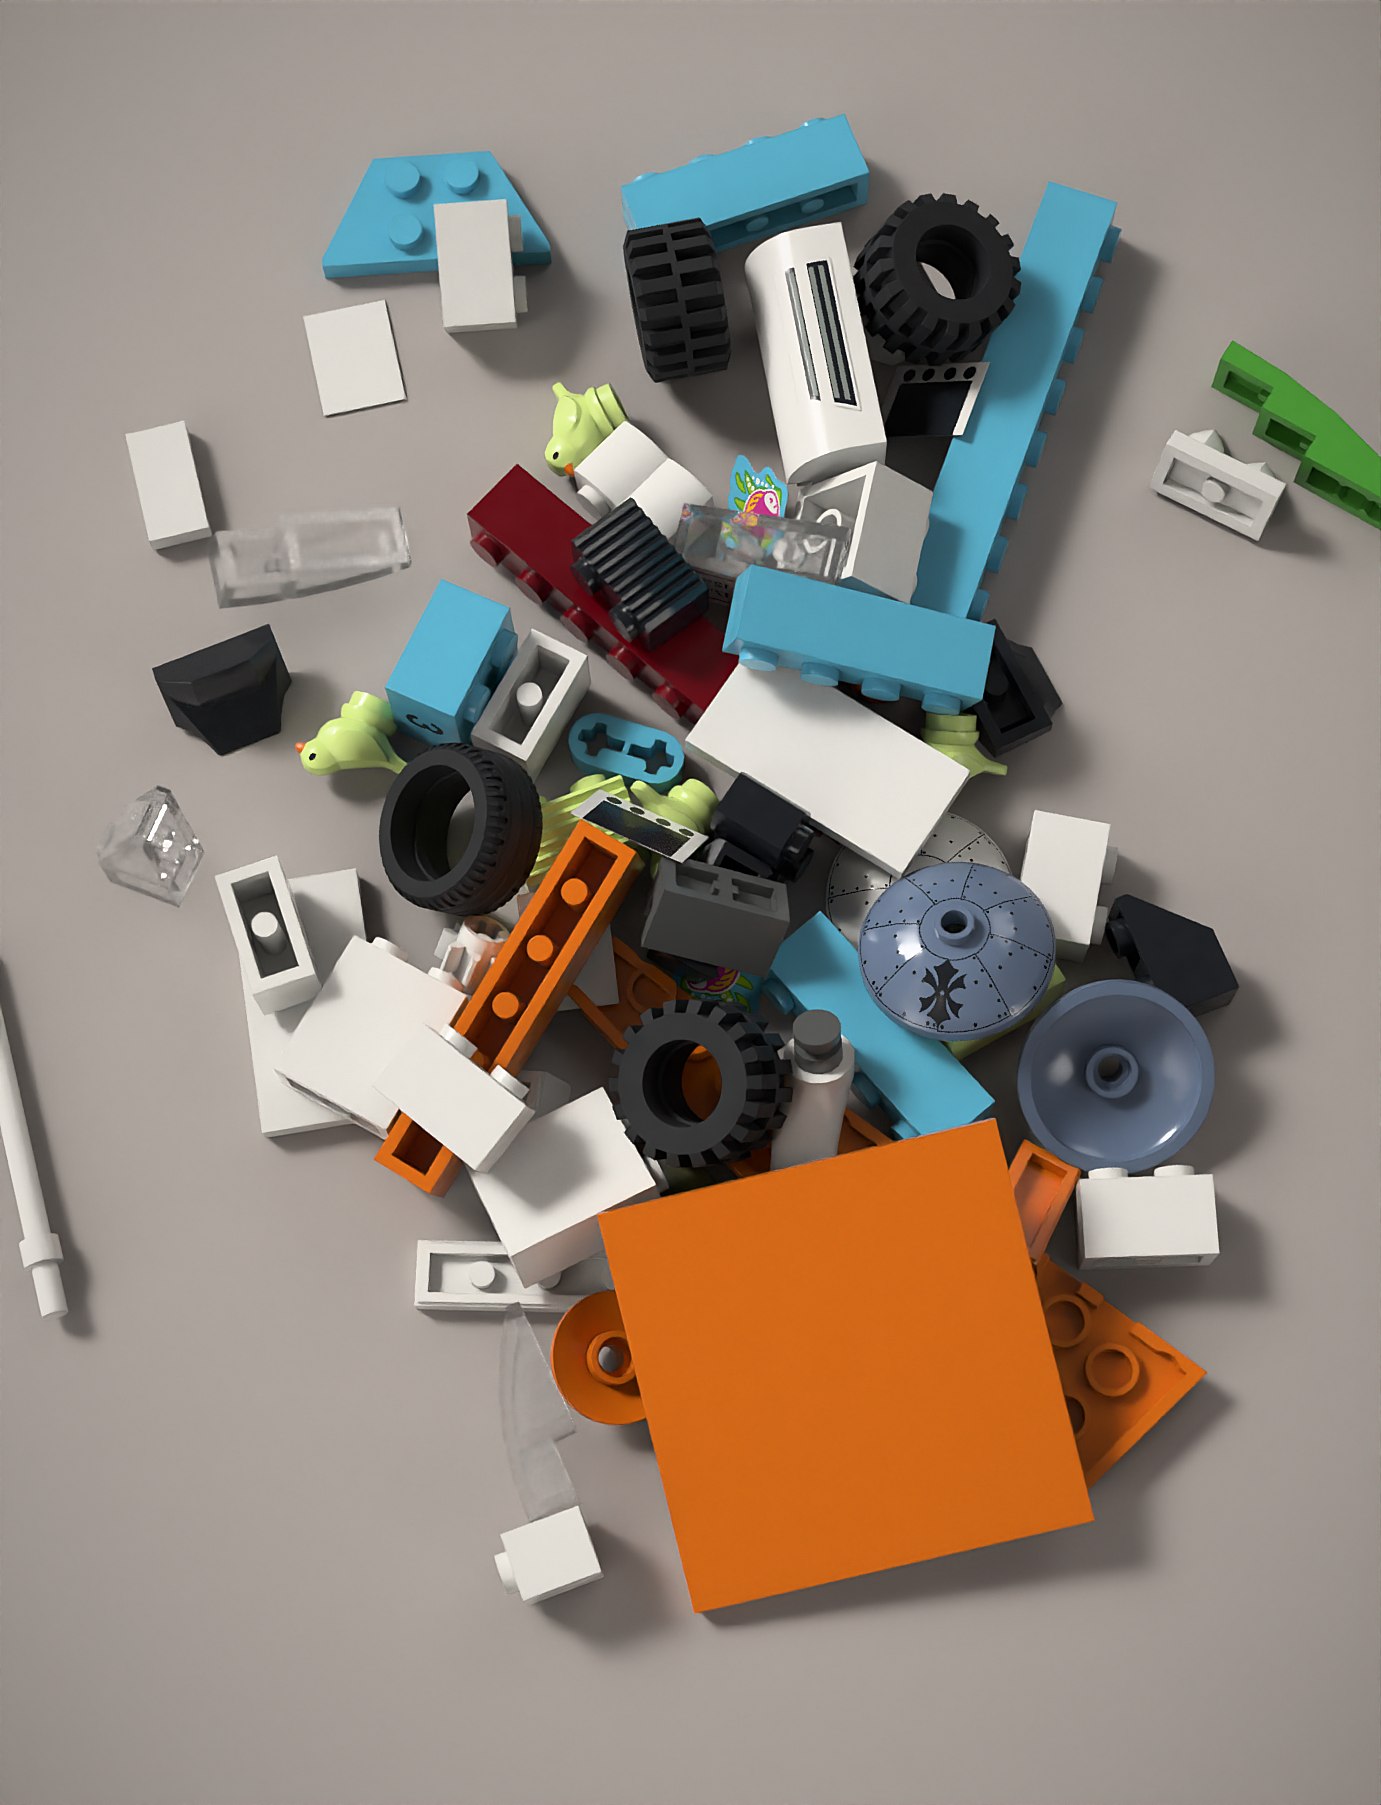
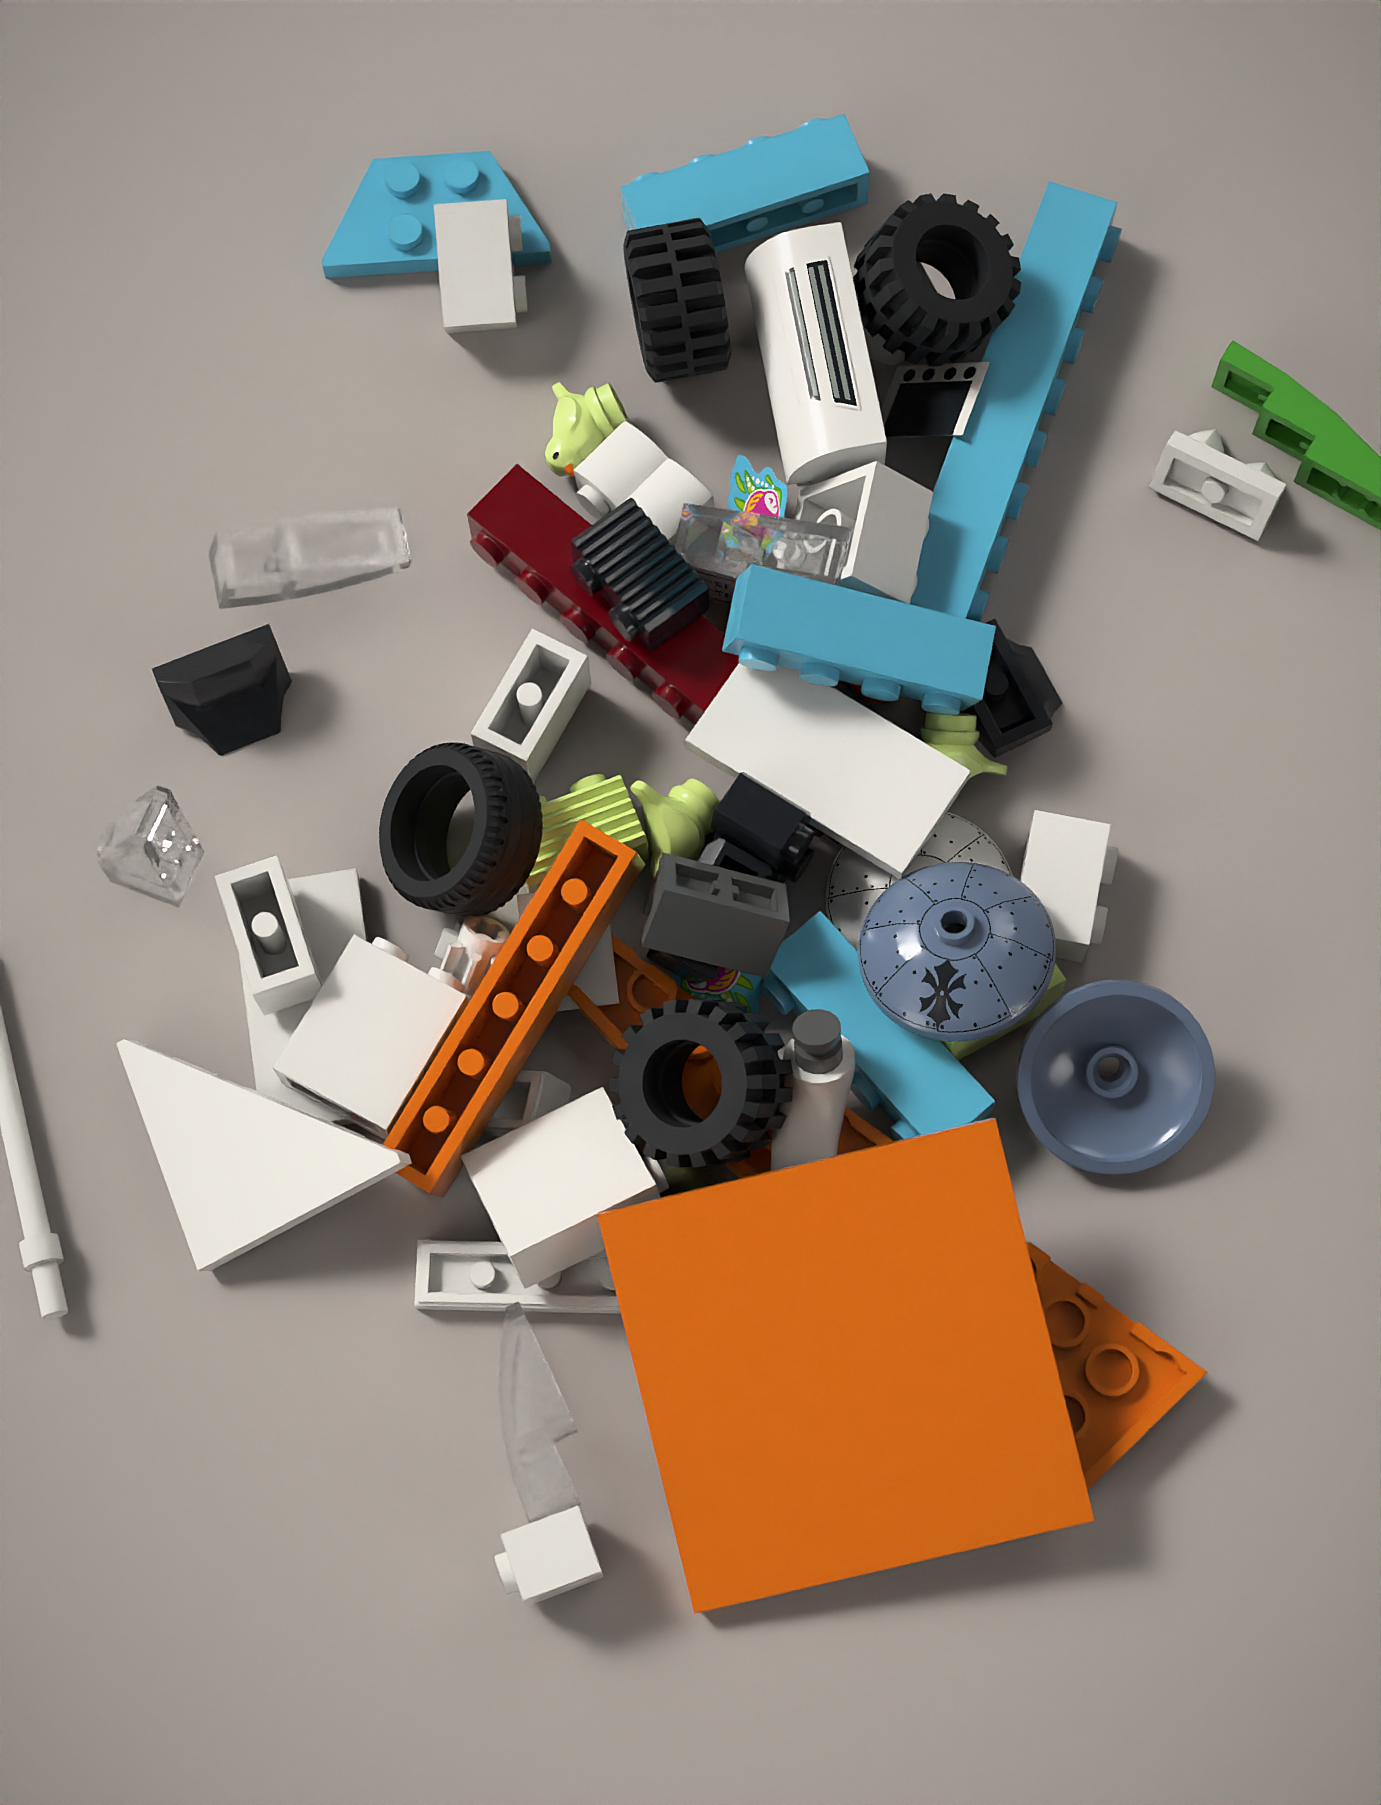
(168, 485): white tile -> none
(242, 1159): none -> white tile
(354, 357): white sticker -> none
(354, 740): yellowish green animal -> none
(451, 666): medium azure brick -> none
(454, 1096): white brick -> none
(575, 1364): orange dish -> none
(630, 739): medium azure beam -> none
(640, 825): black sticker -> none
(1041, 1191): orange tile -> none
(1145, 1219): white brick -> none
(1171, 954): black slope -> none

